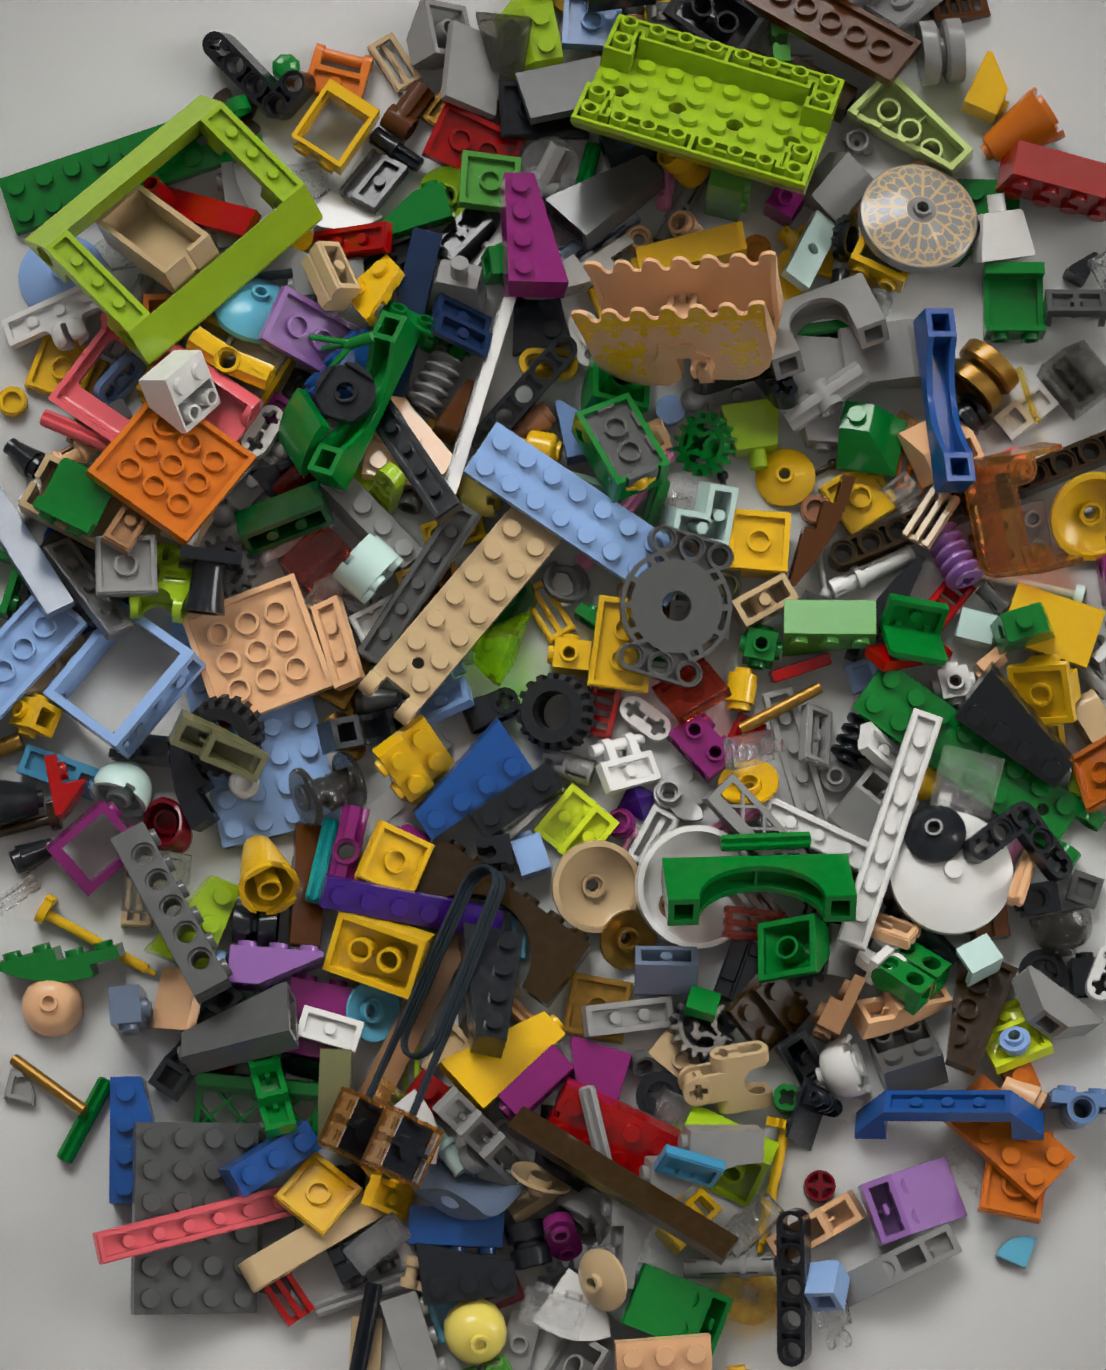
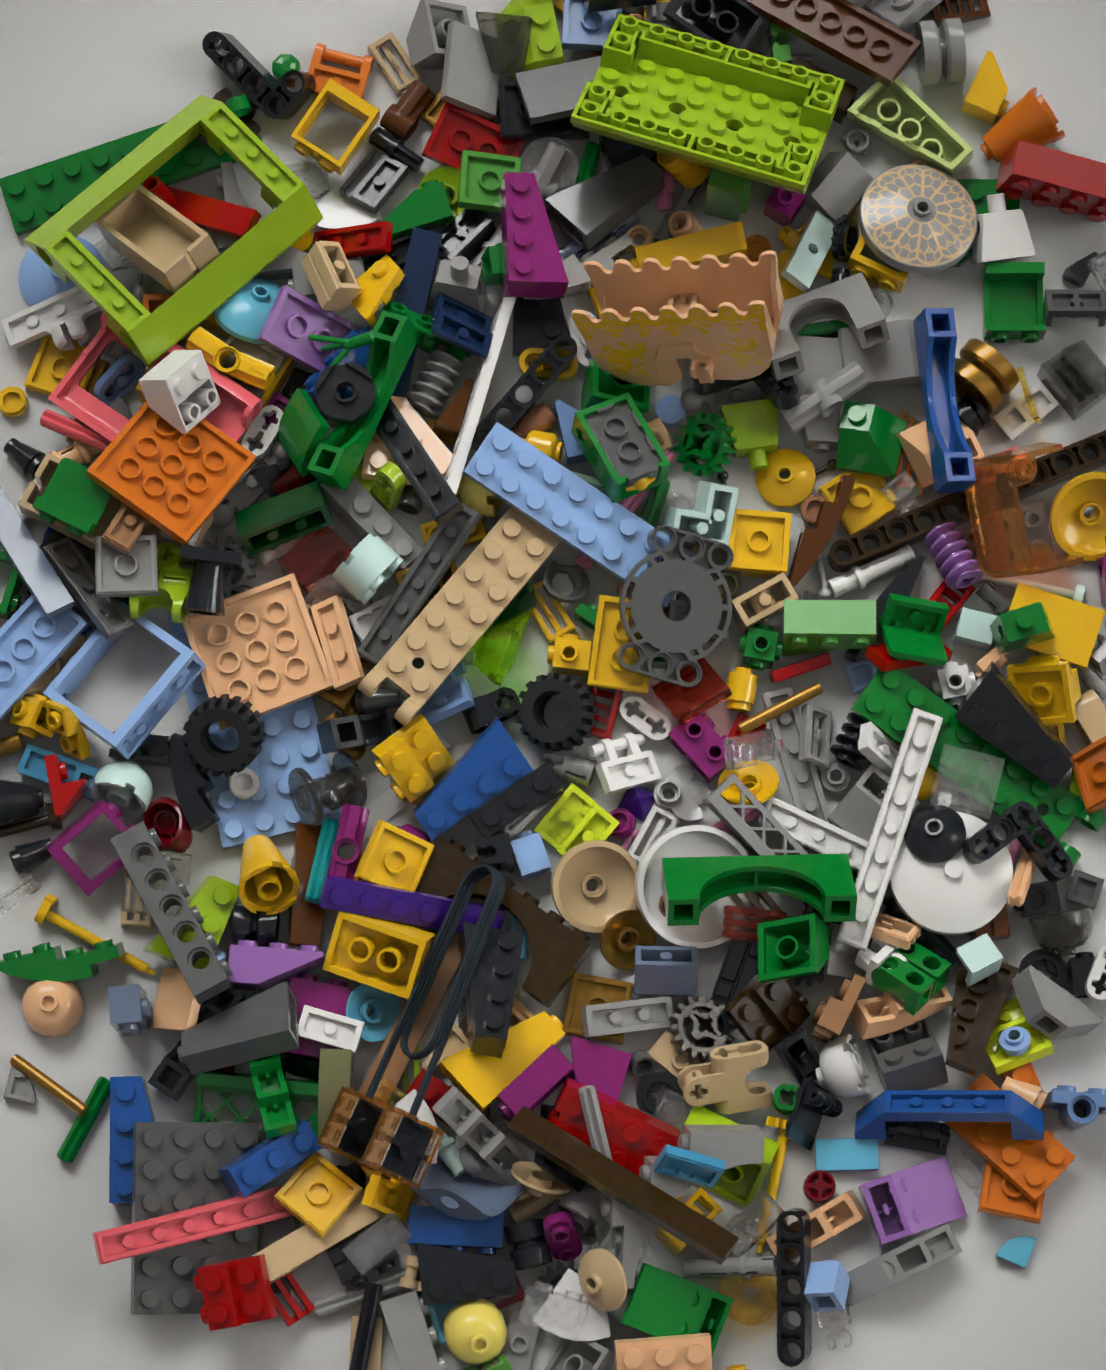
(64, 721): none -> yellow slope
(218, 746): olive slope -> none
(235, 1292): none -> red plate
(702, 1003): green tile -> none
(765, 841): green axle -> none
(846, 1154): none -> medium azure tile
(919, 1136): none -> black hinge
(921, 511): tan tile -> none

